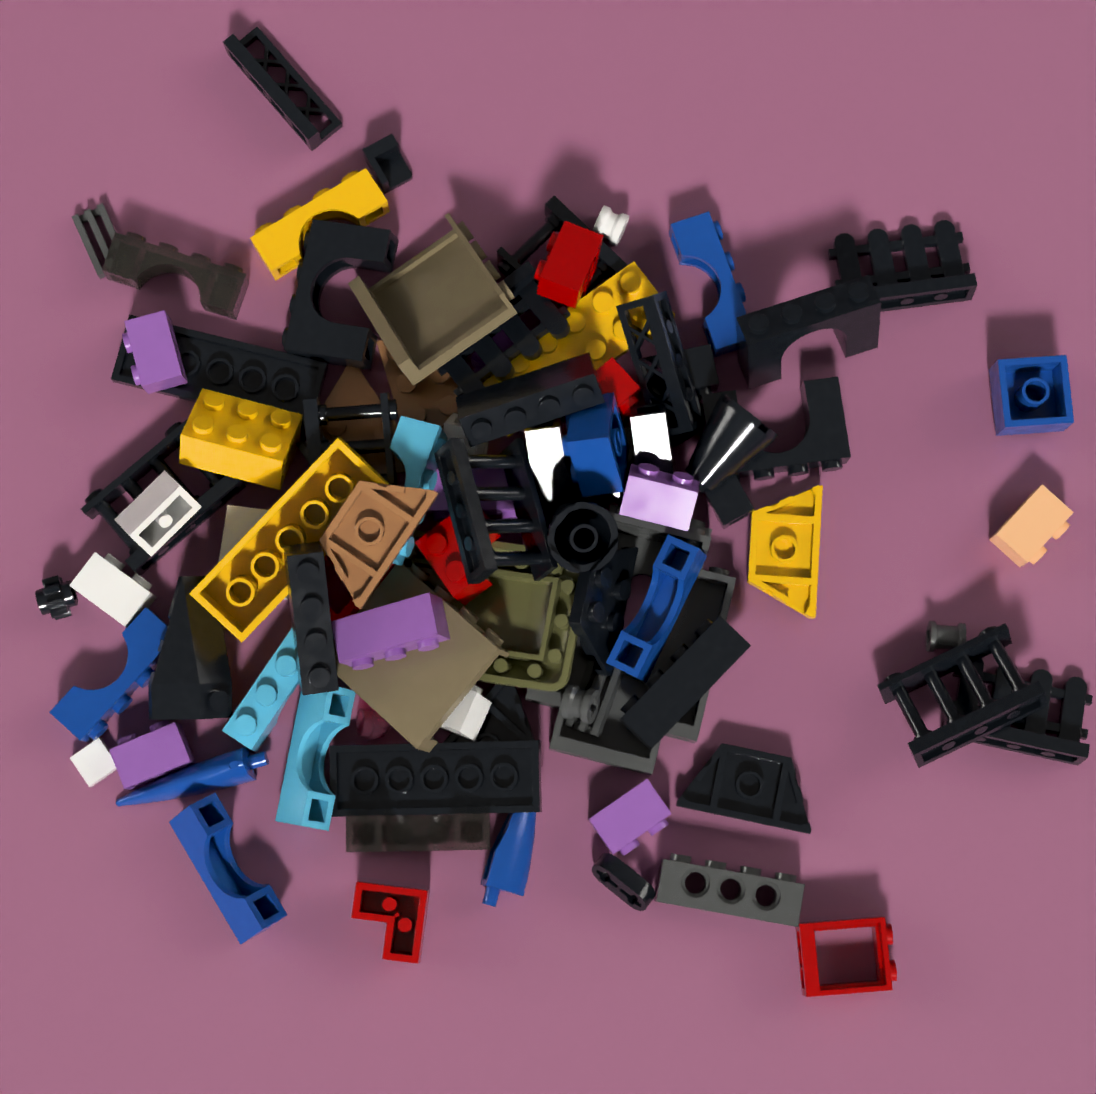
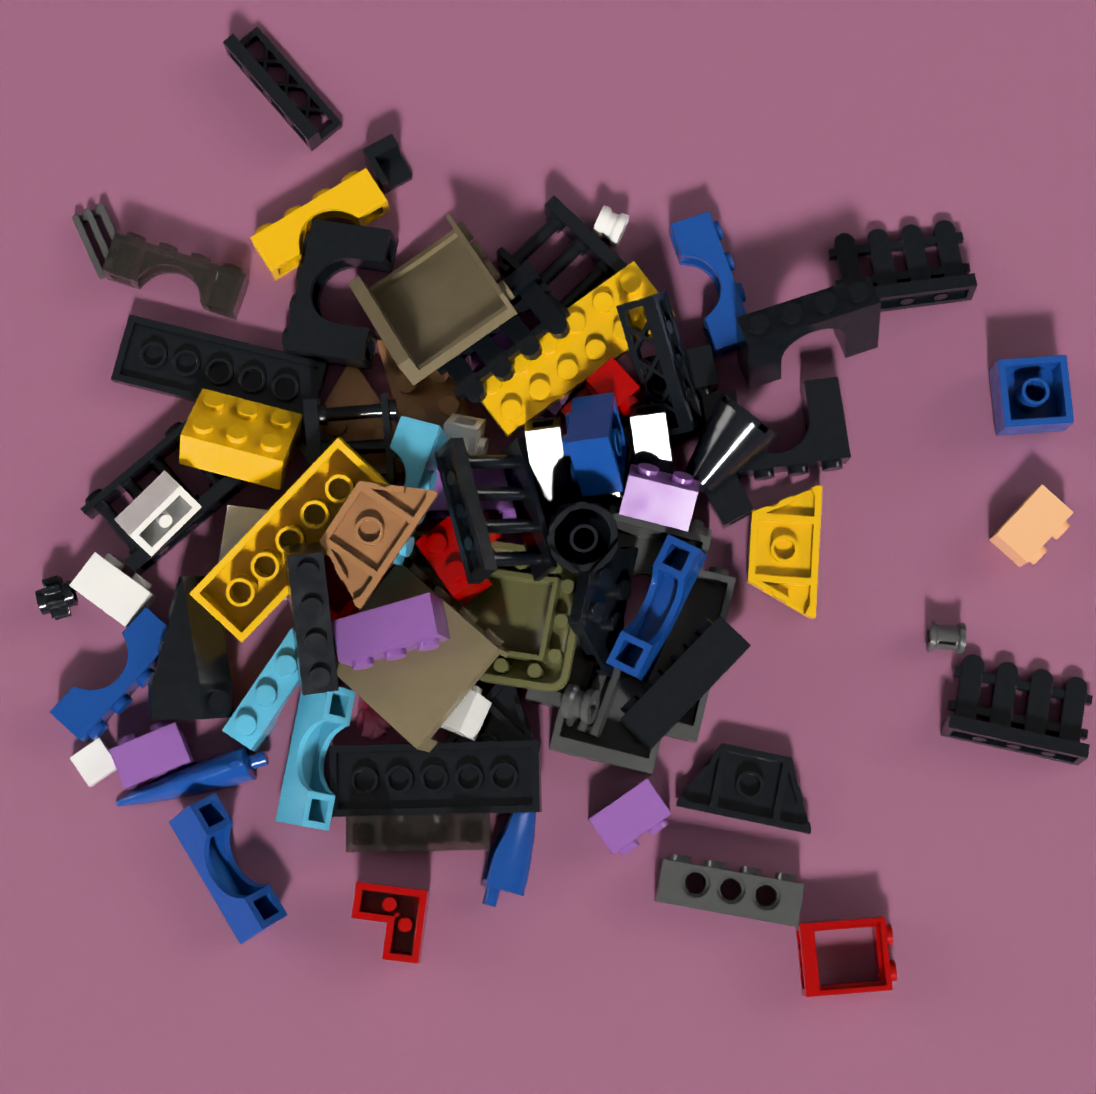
(154, 352): medium lavender brick -> none
(529, 399): black brick -> none
(568, 264): red brick -> none
(623, 882): black beam -> none
(961, 728): black fence -> none

